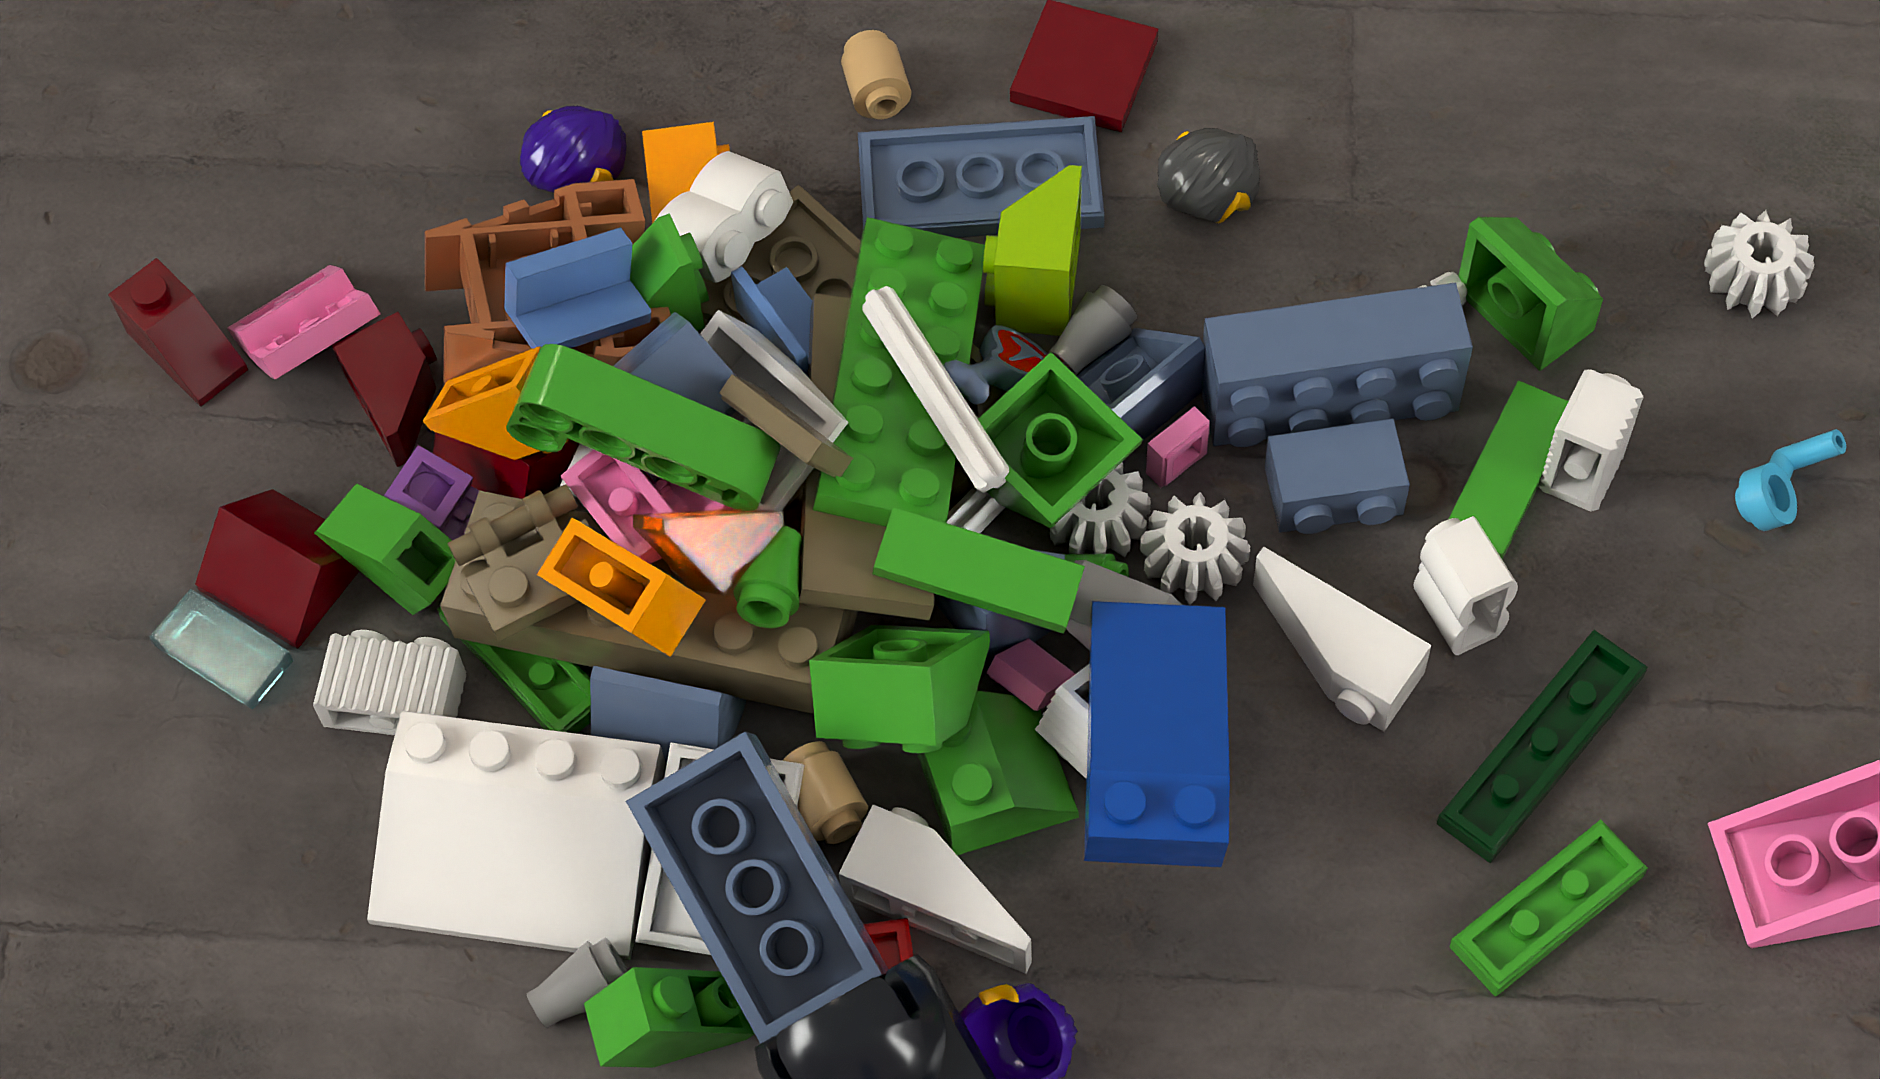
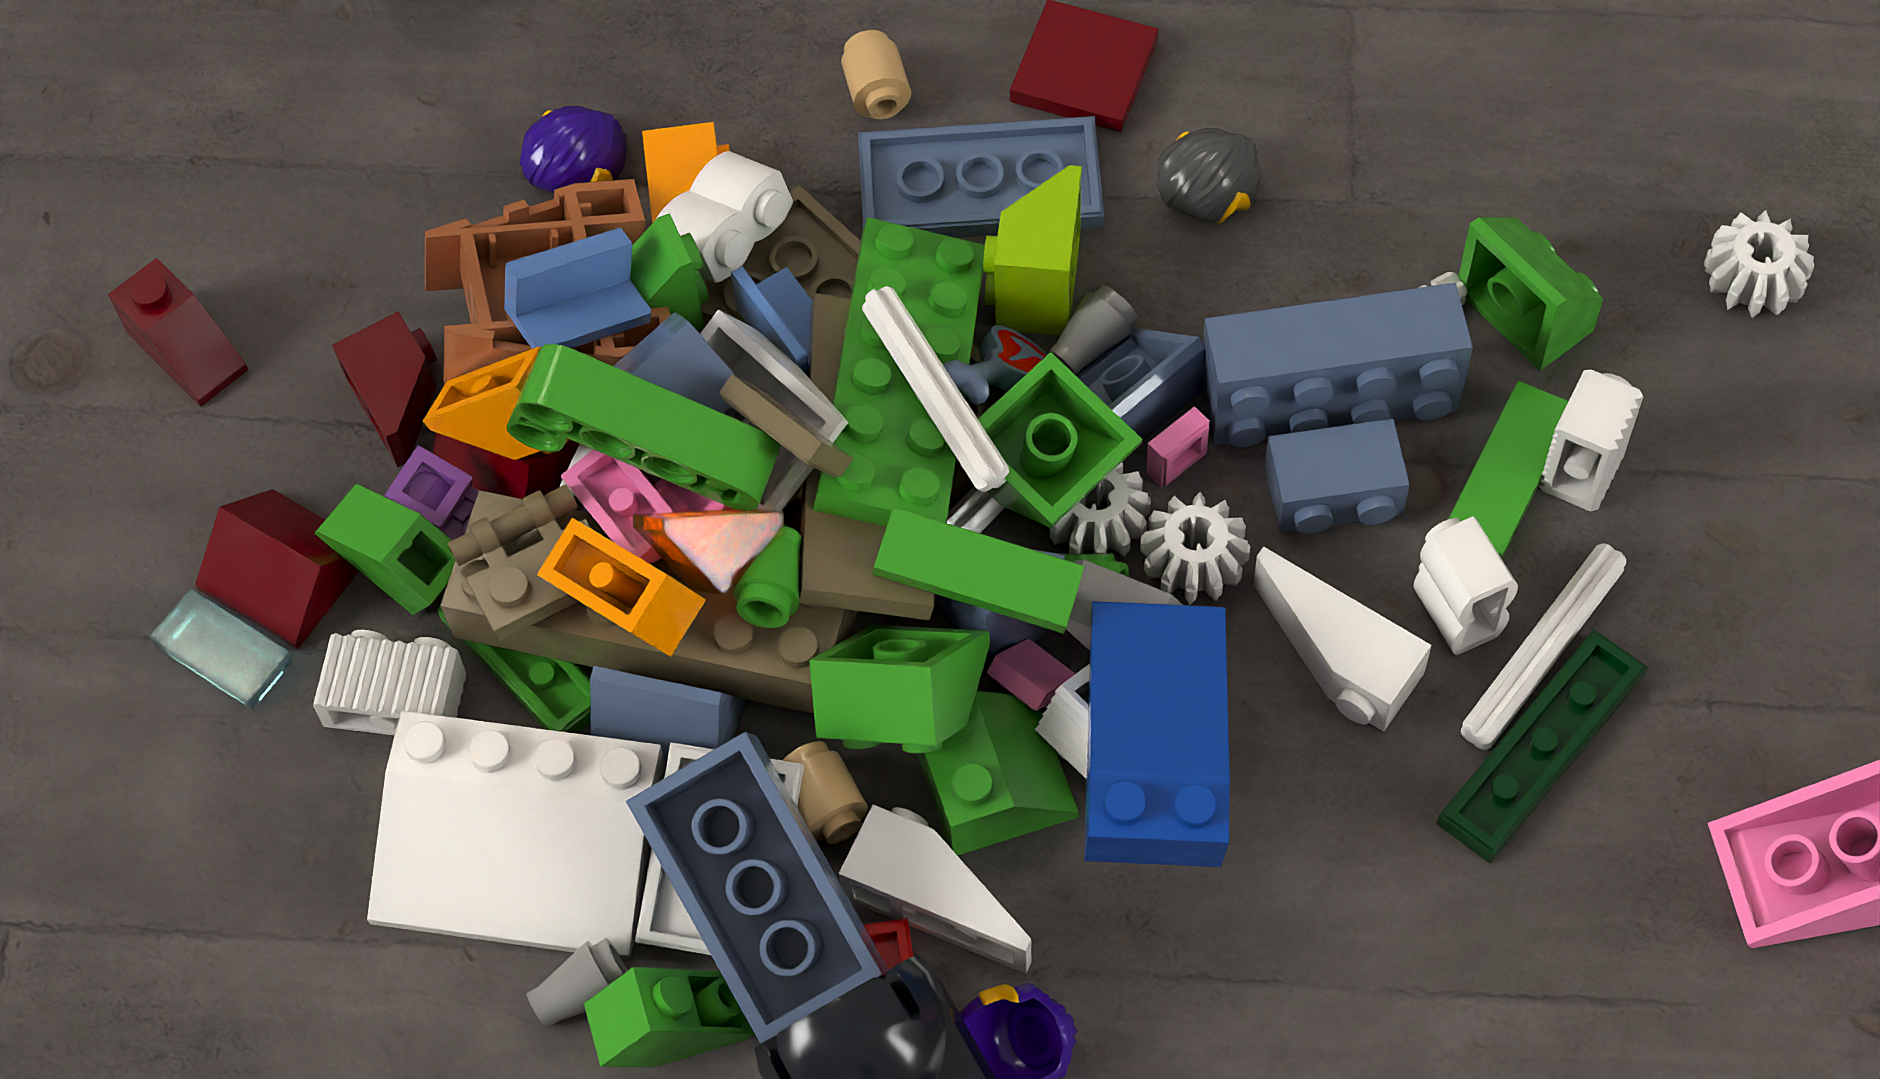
(303, 321): bright pink slope -> none
(1543, 646): none -> white axle
(1548, 908): bright green tile -> none
(1766, 491): medium azure plate -> none

